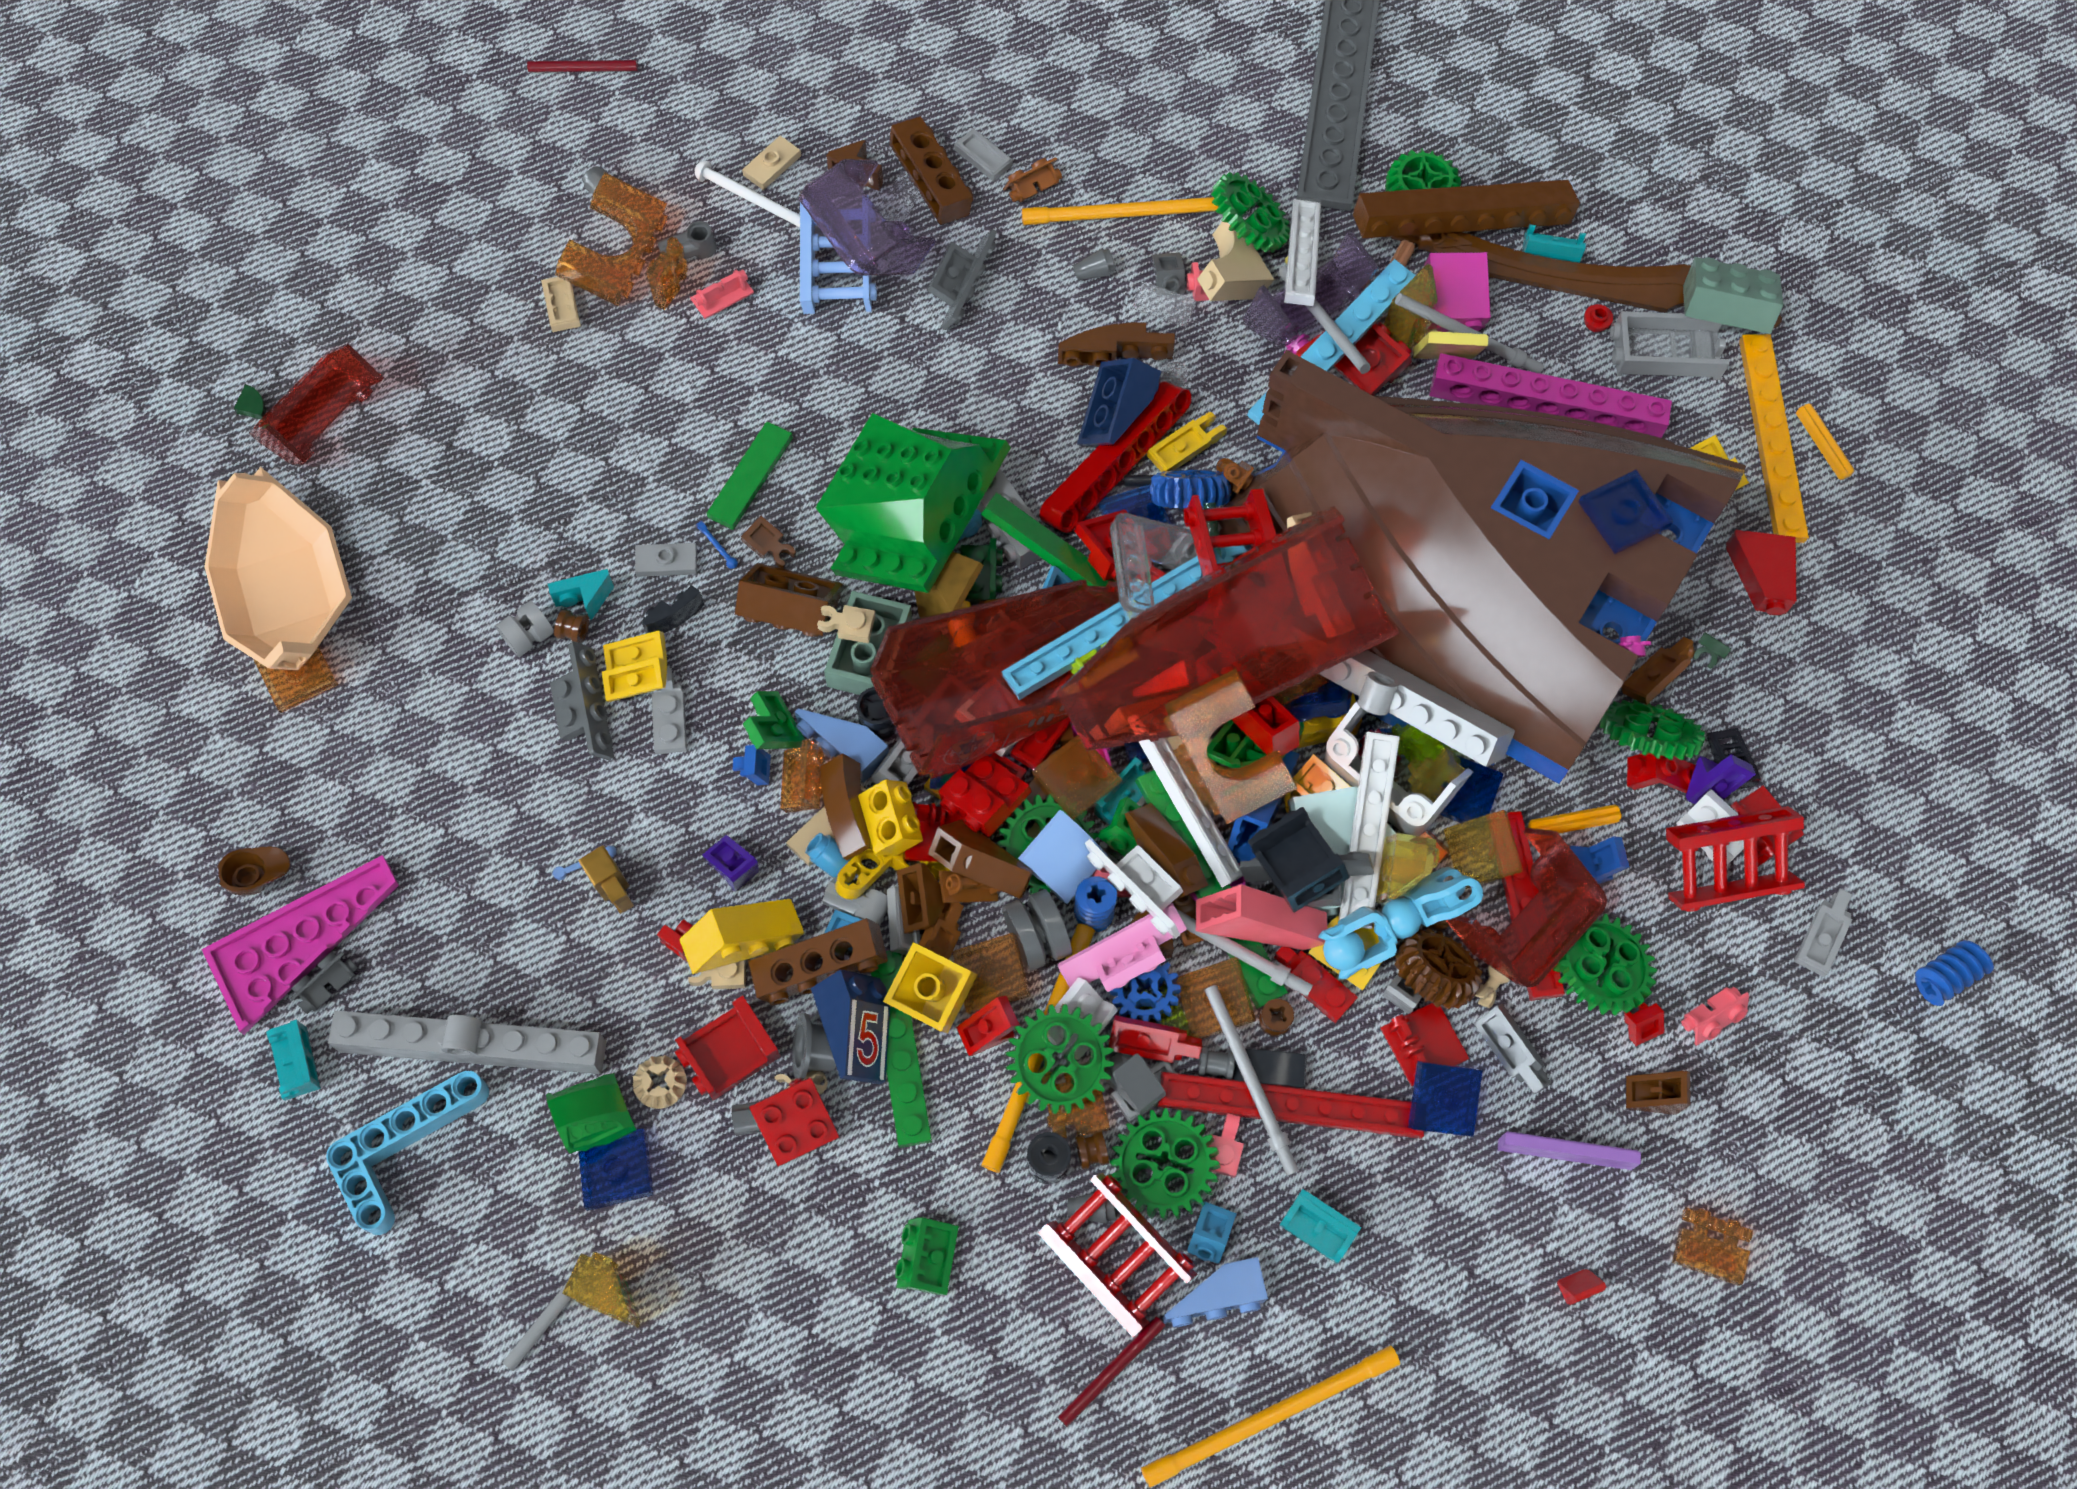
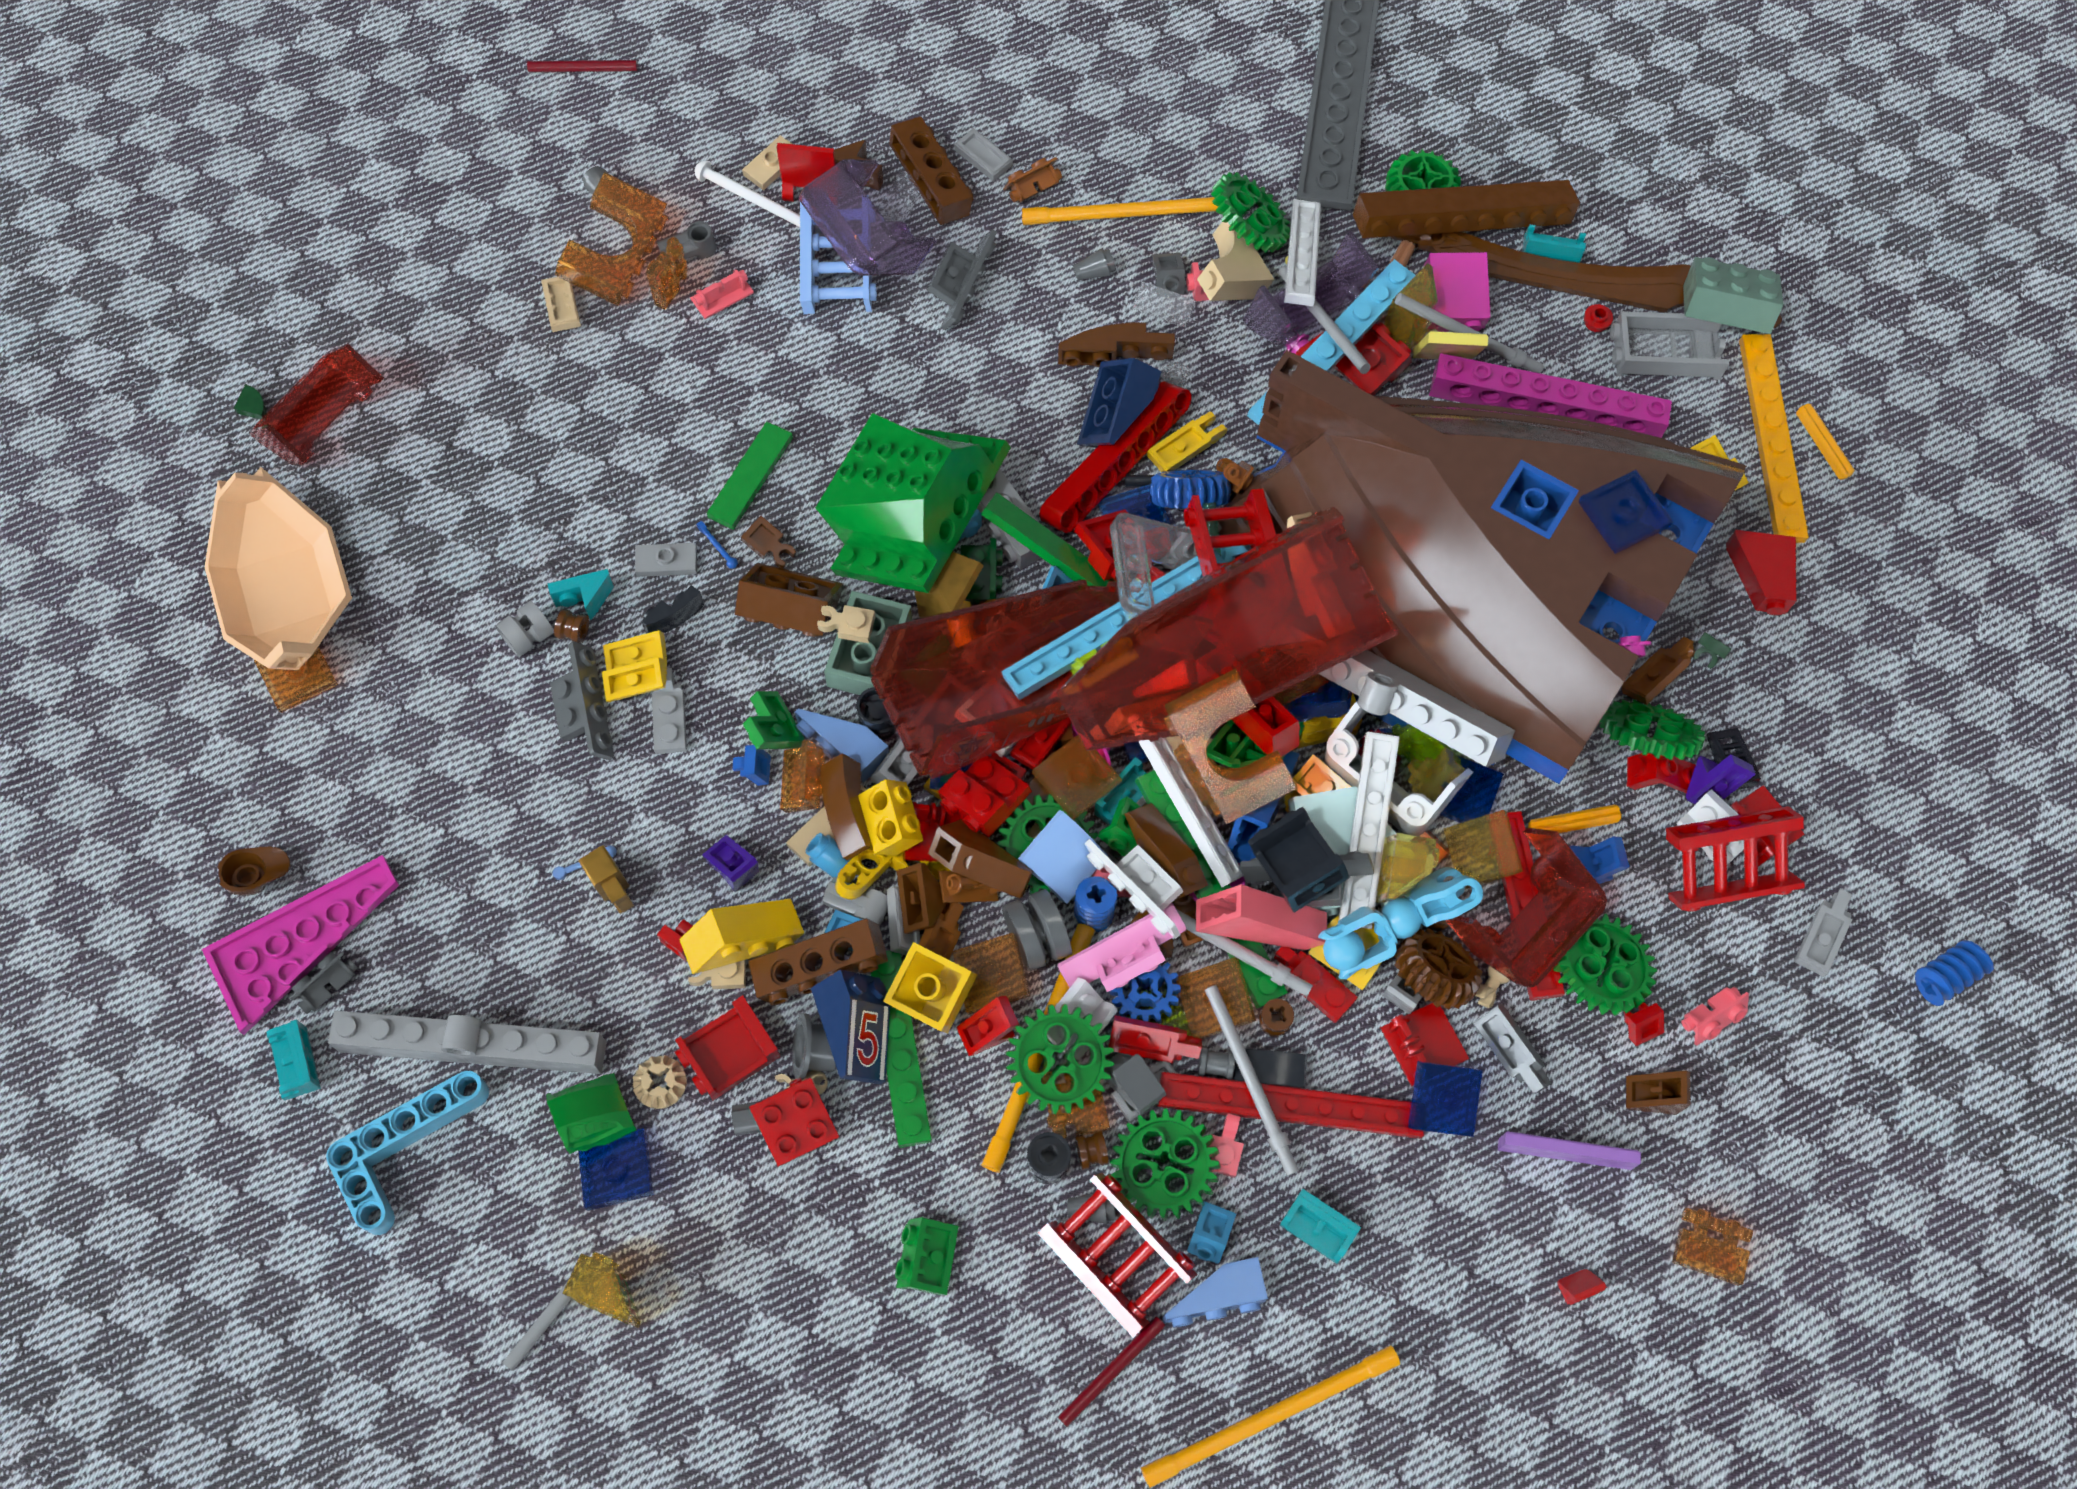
(802, 165): none -> red flag

